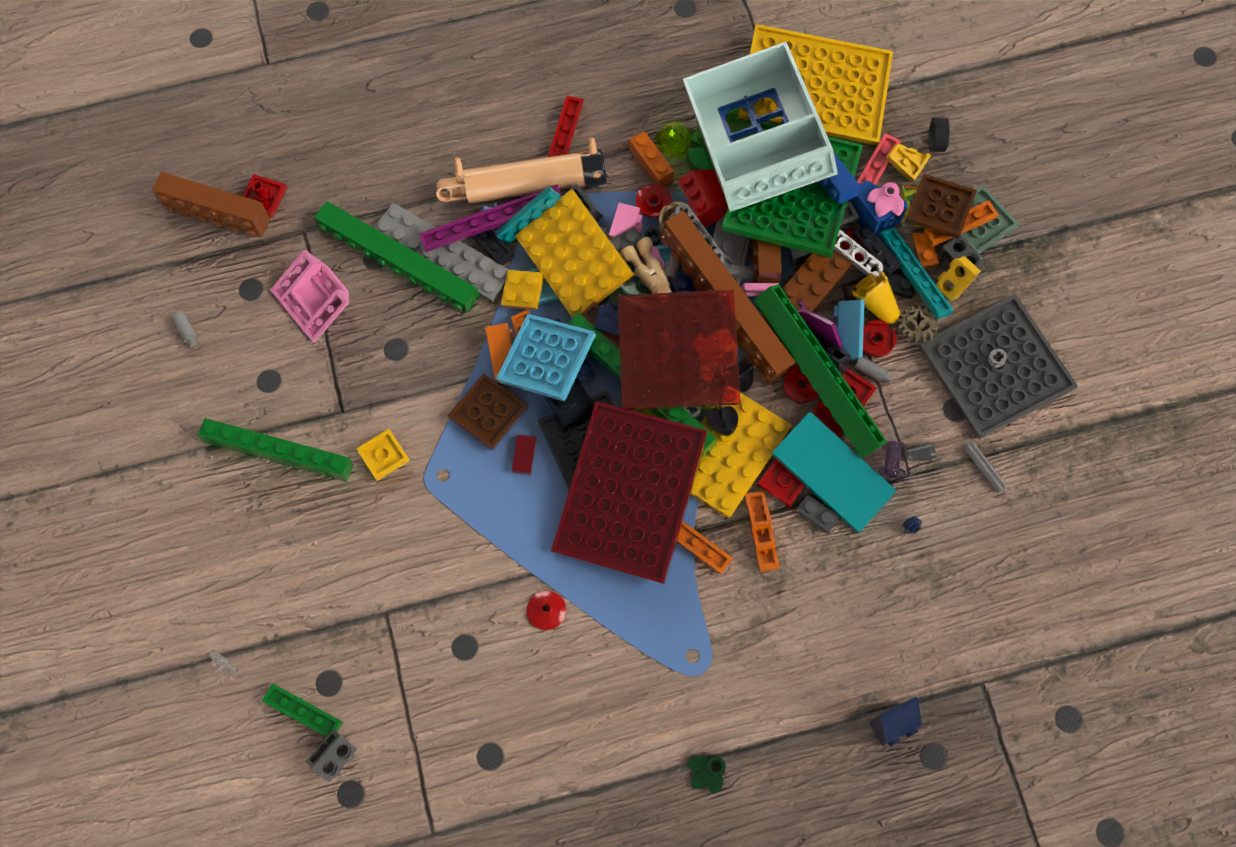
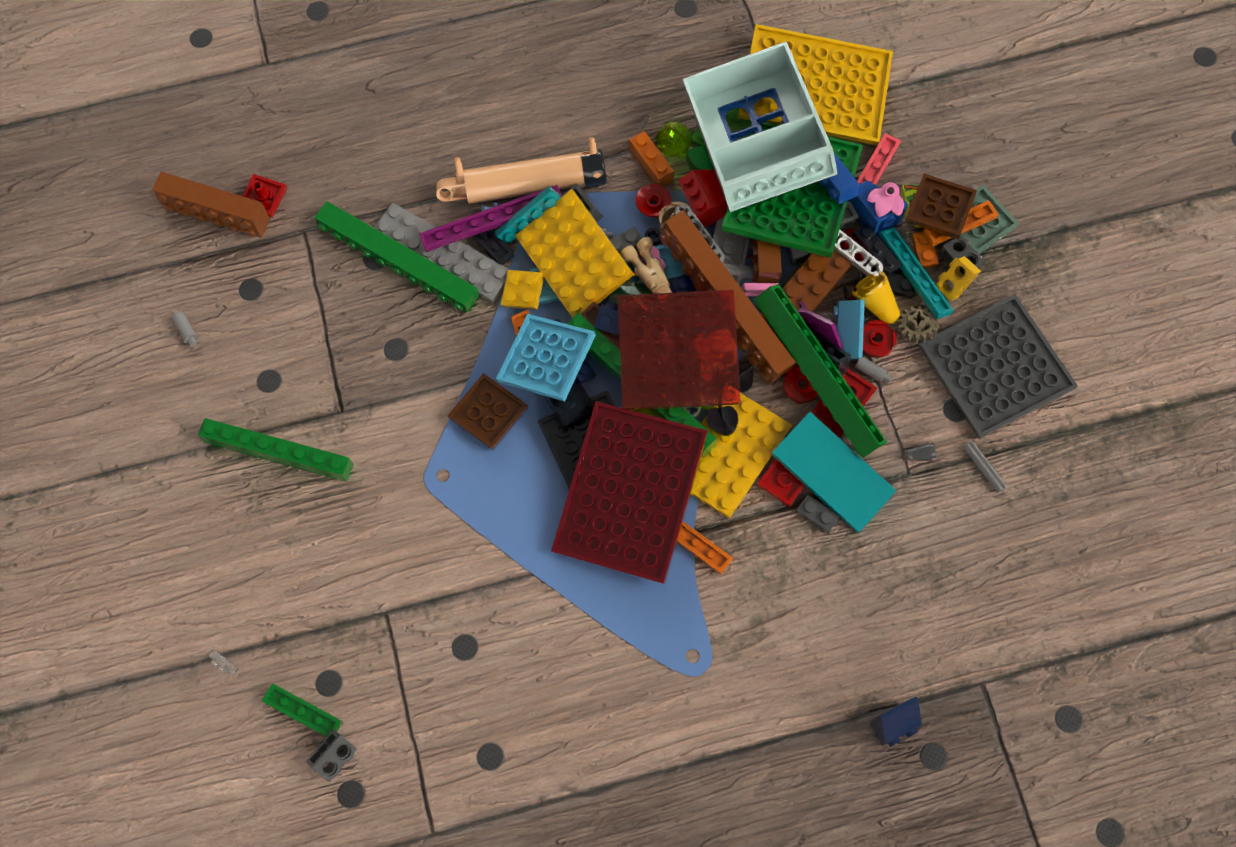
(311, 294): bright pink slope -> none
(383, 454): yellow plate -> none
(499, 343): orange brick -> none
(524, 454): dark red tile -> none
(550, 619): red dish -> none
(566, 126): red plate -> none
(625, 219): bright pink slope -> none
(672, 268): light grey cylinder -> none
(704, 775): dark green plate -> none
(762, 531): orange slope -> none
(893, 459): clear purple hose -> none
(907, 161): yellow wing -> none
(912, 525): dark blue plate -> none
(938, 134): black tyre -> none
(994, 363): light grey bush -> none

